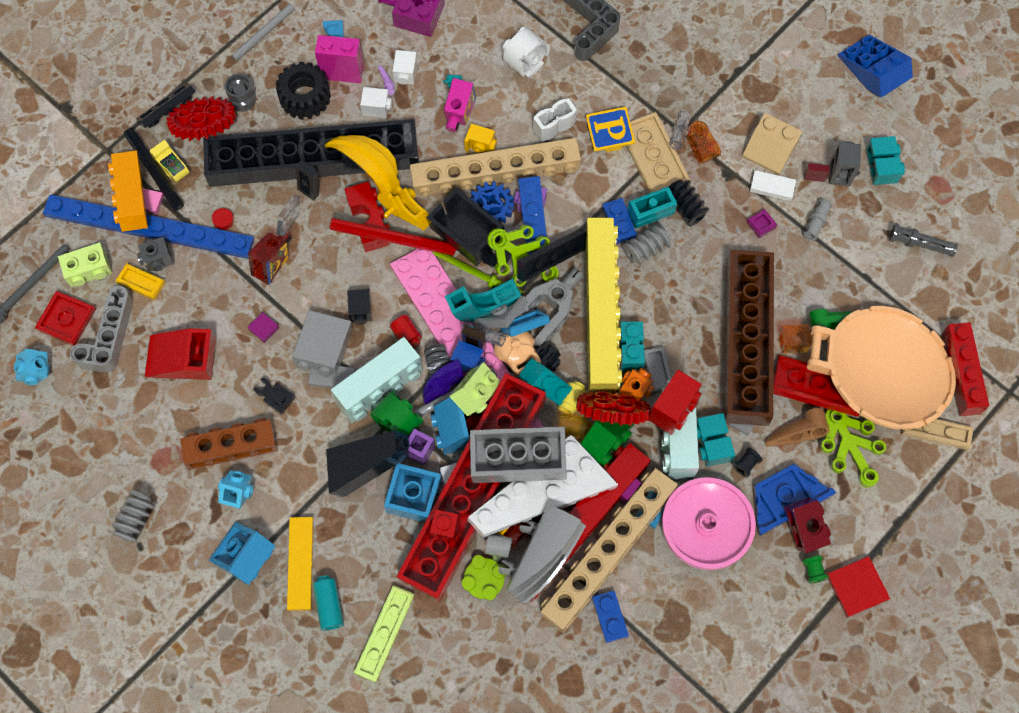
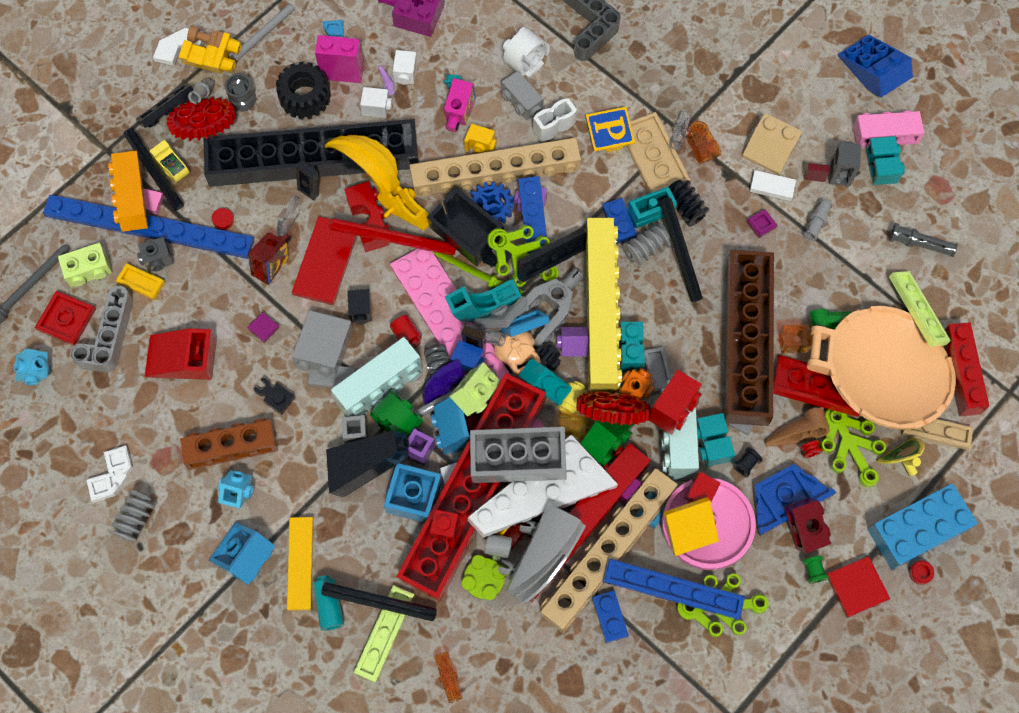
(109, 484): none -> white tile
(170, 46): none -> white tile
(201, 90): none -> light grey axle
(215, 54): none -> yellow hips
(324, 263): none -> red tile
(354, 428): none -> light grey brick
(378, 601): none -> black axle
(448, 677): none -> clear orange pin
(522, 95): none -> light grey brick
(573, 341): none -> medium lavender brick
(673, 589): none -> blue tile
(681, 250): none -> black axle
(691, 526): none -> yellow tile
(702, 487): none -> red brick
(707, 623): none -> lime plant
(811, 449): none -> red bush
(905, 126): none -> bright pink brick
(906, 453): none -> shield
(919, 309): none -> yellowish green tile
(921, 572): none -> red tile
(922, 526): none -> dark azure brick

